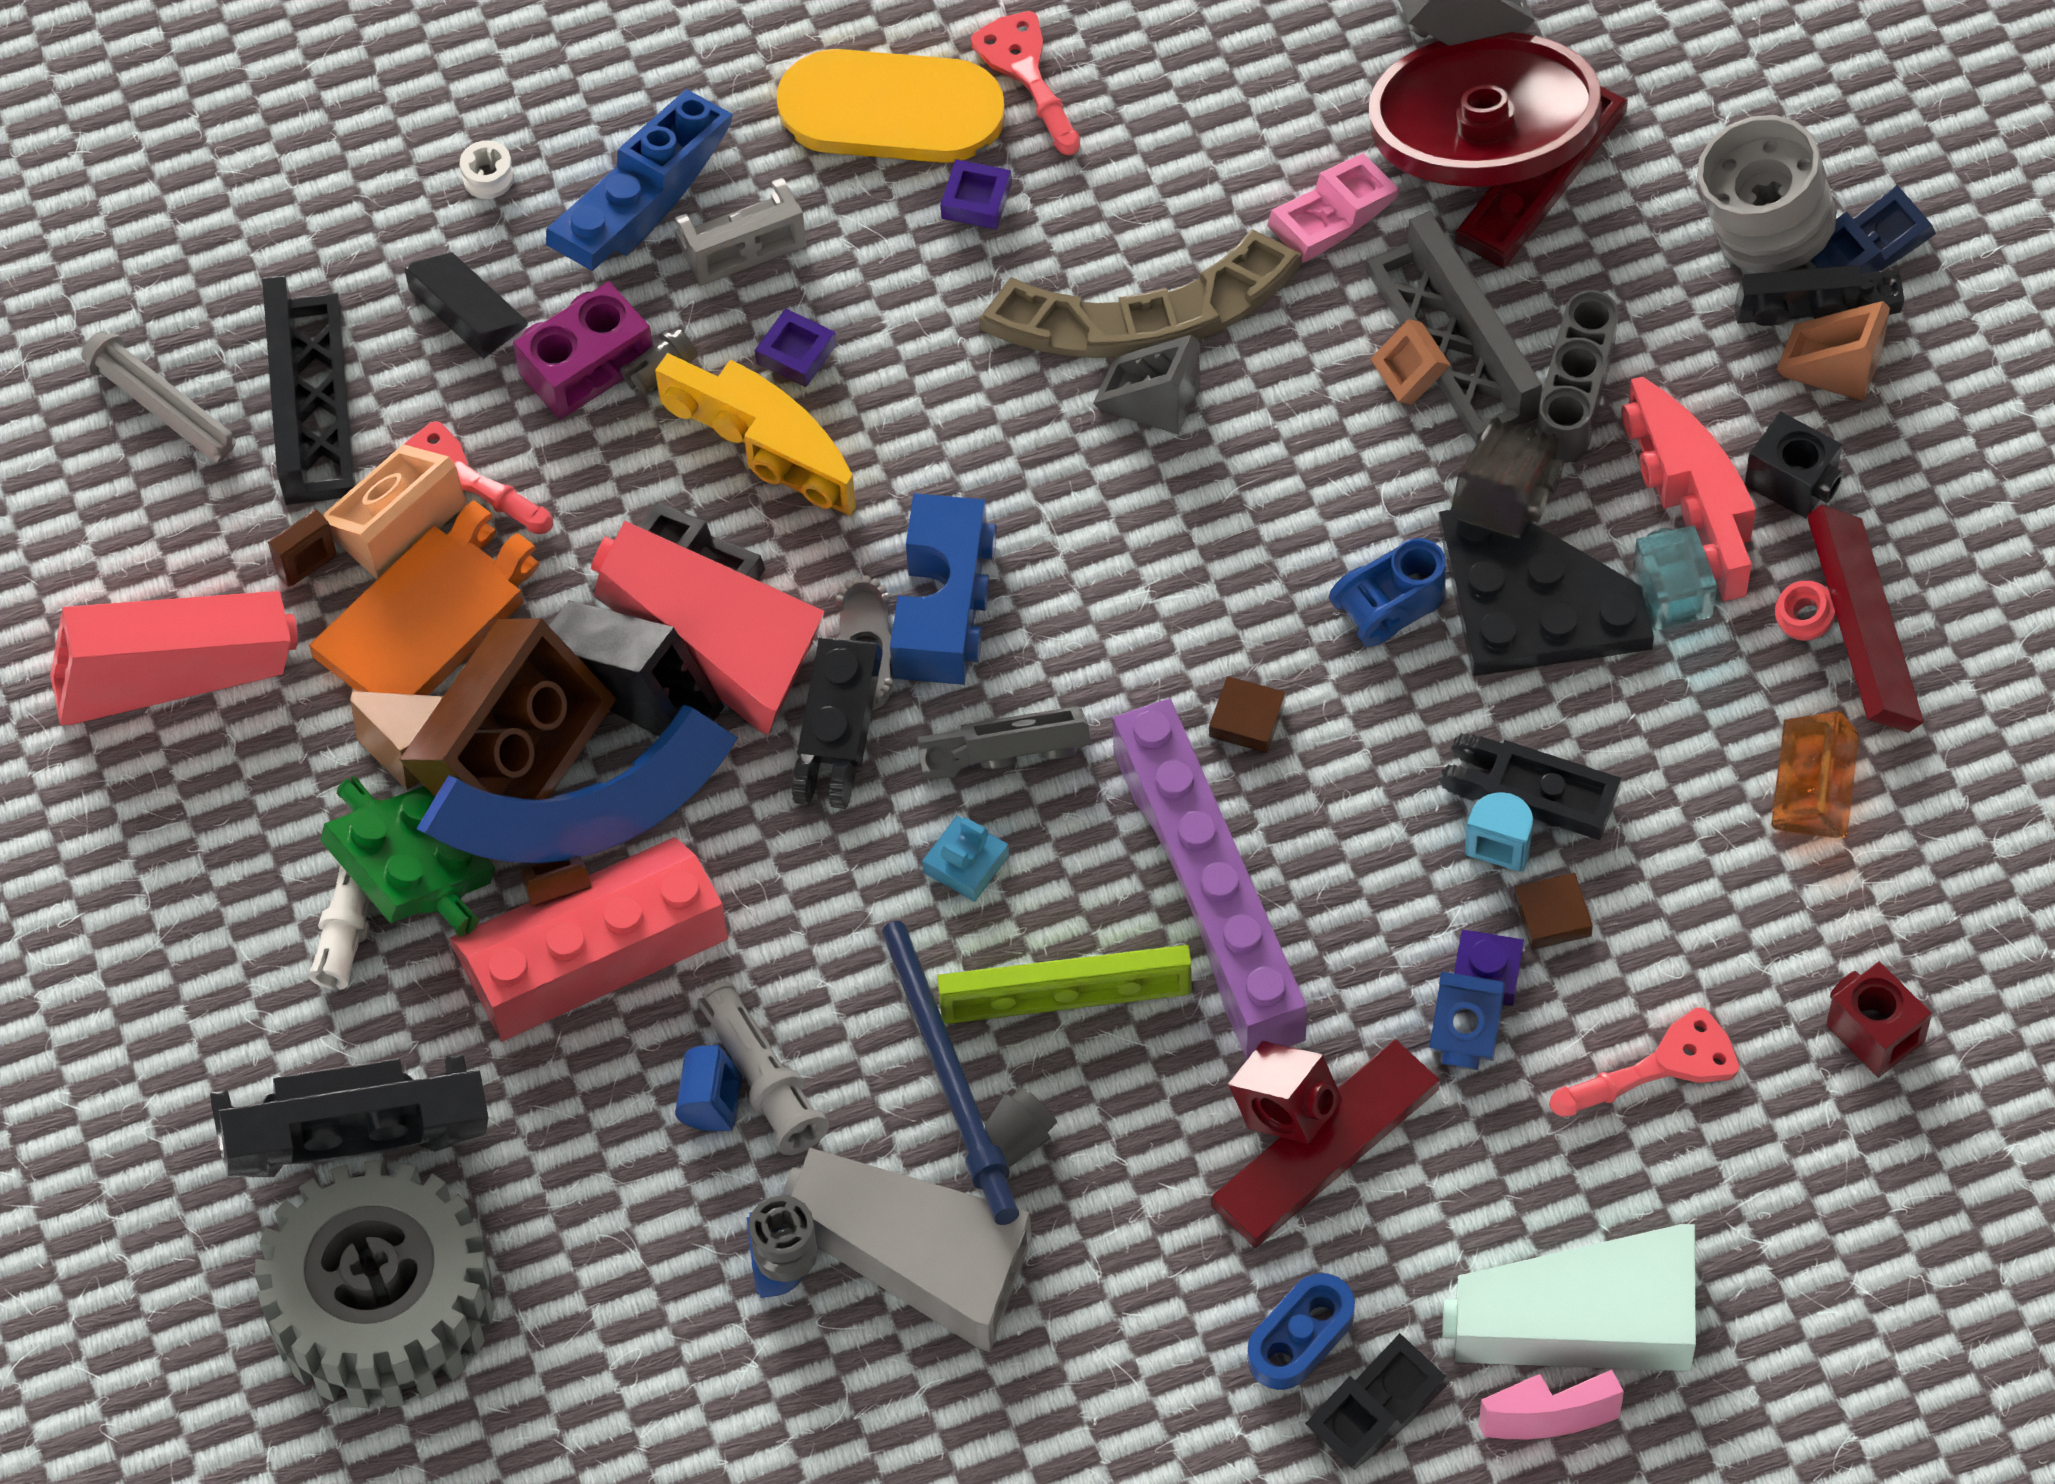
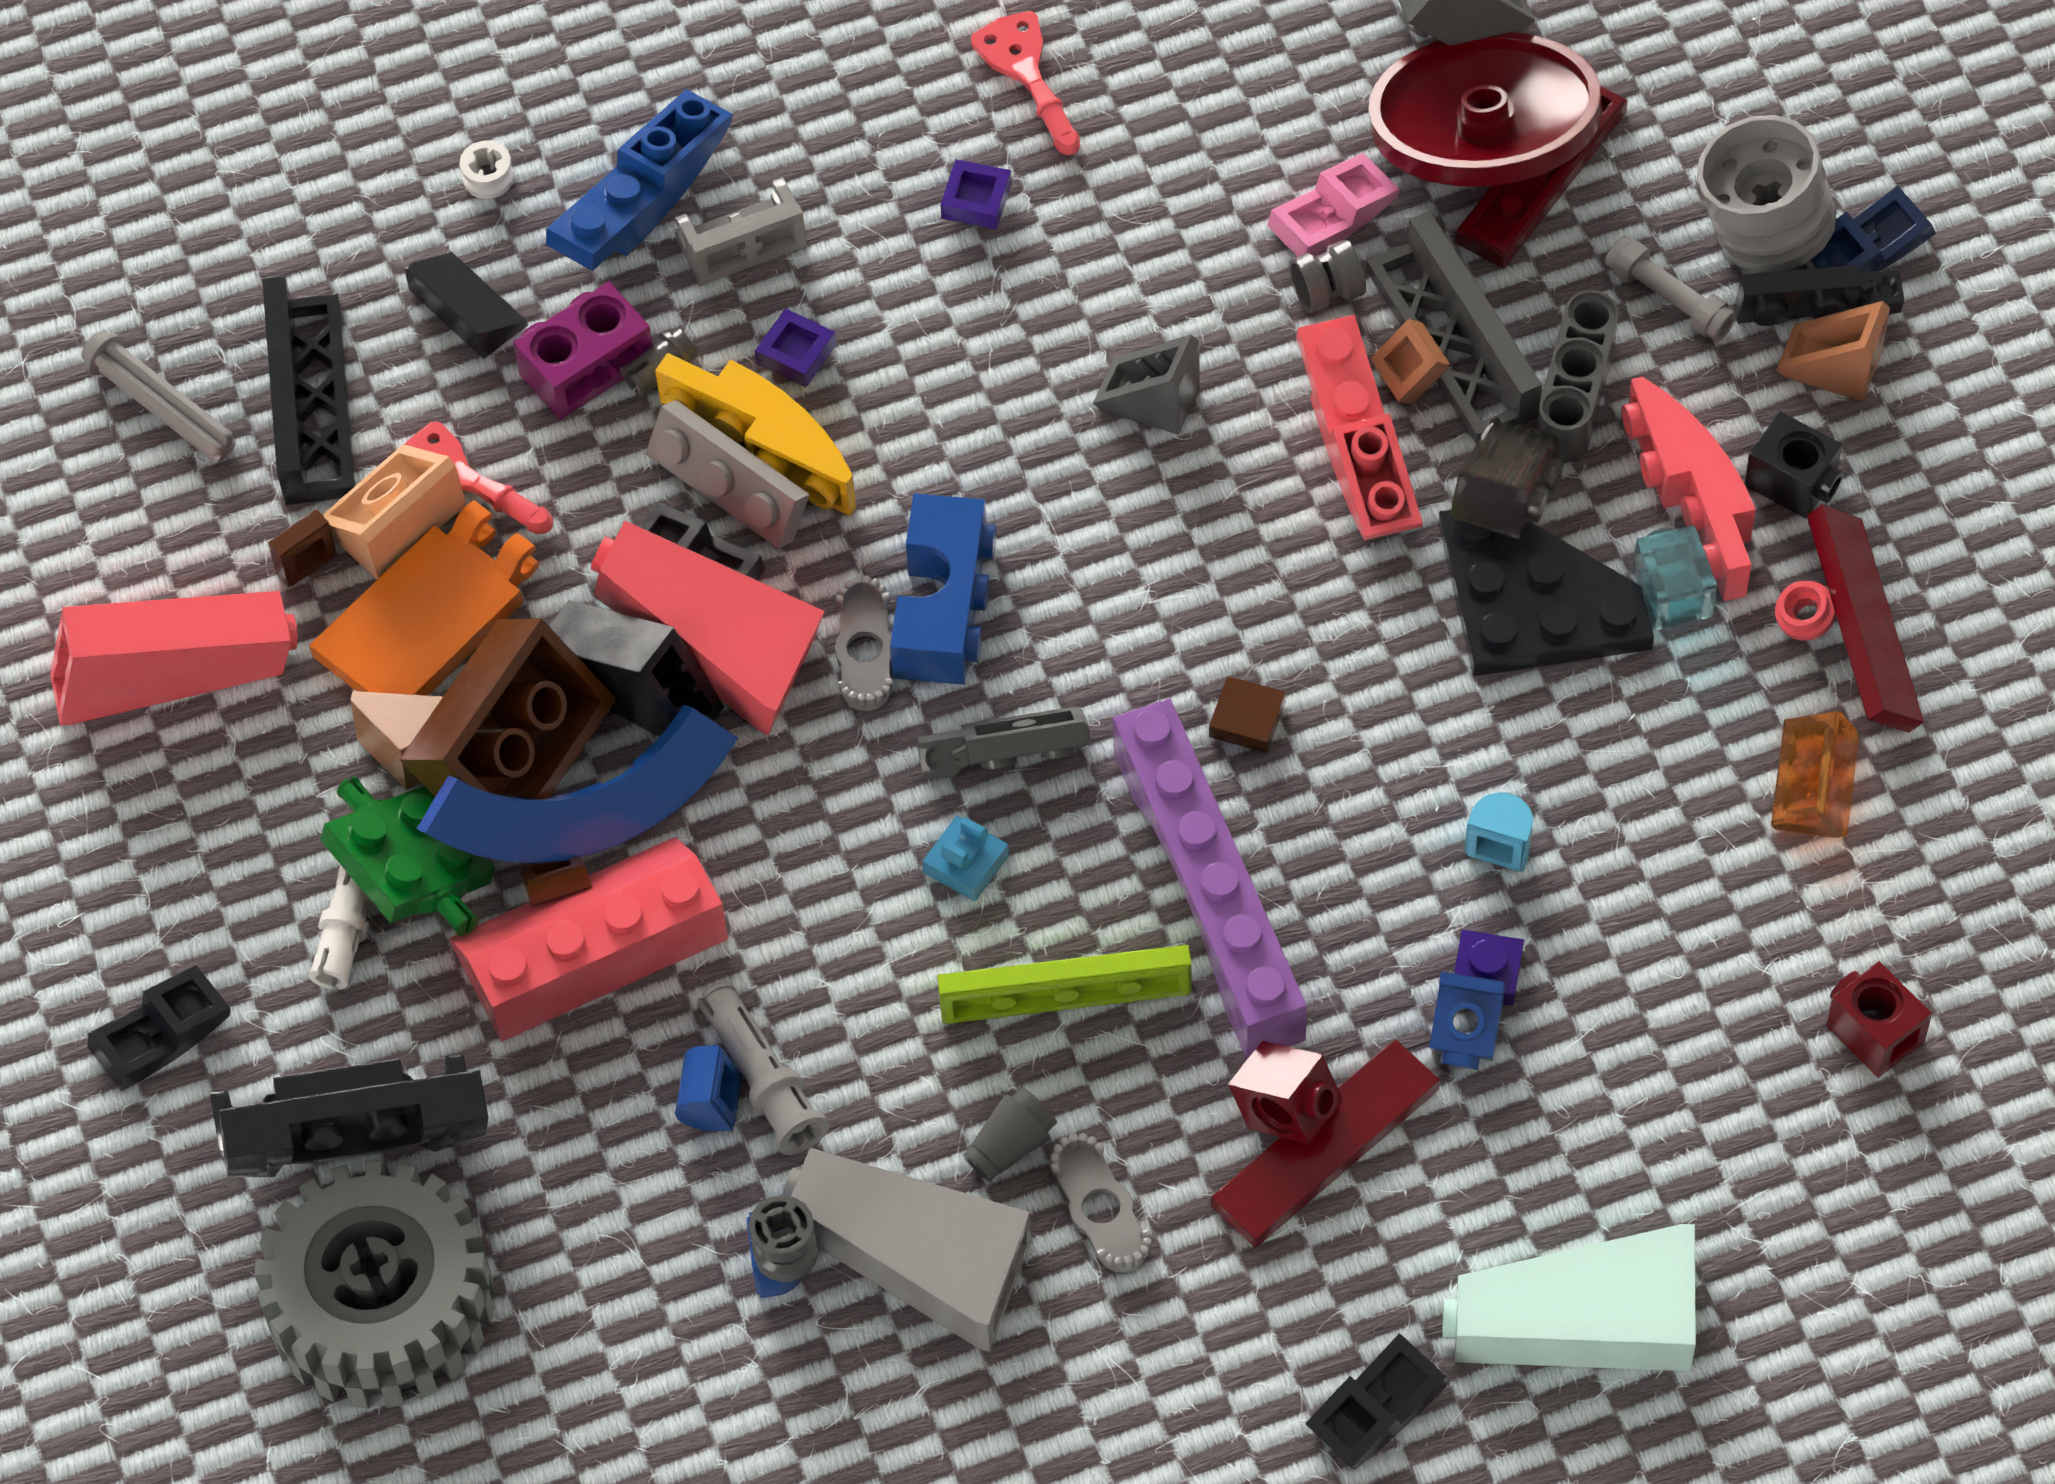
(166, 1026): none -> black slope
(727, 474): none -> light grey plate
(836, 717): black hinge -> none
(890, 105): yellow tile -> none
(984, 1160): dark blue bar -> none
(1084, 1172): none -> light grey piece
(1106, 330): dark tan tile -> none
(1299, 1335): blue plate -> none
(1327, 276): none -> dark grey wheel
(1357, 429): none -> coral slope
(1384, 598): blue piece -> none
(1533, 1413): bright pink slope -> none
(1551, 786): black hinge -> none
(1553, 911): reddish brown tile -> none
(1665, 1061): coral piece -> none
(1709, 316): none -> light grey bar

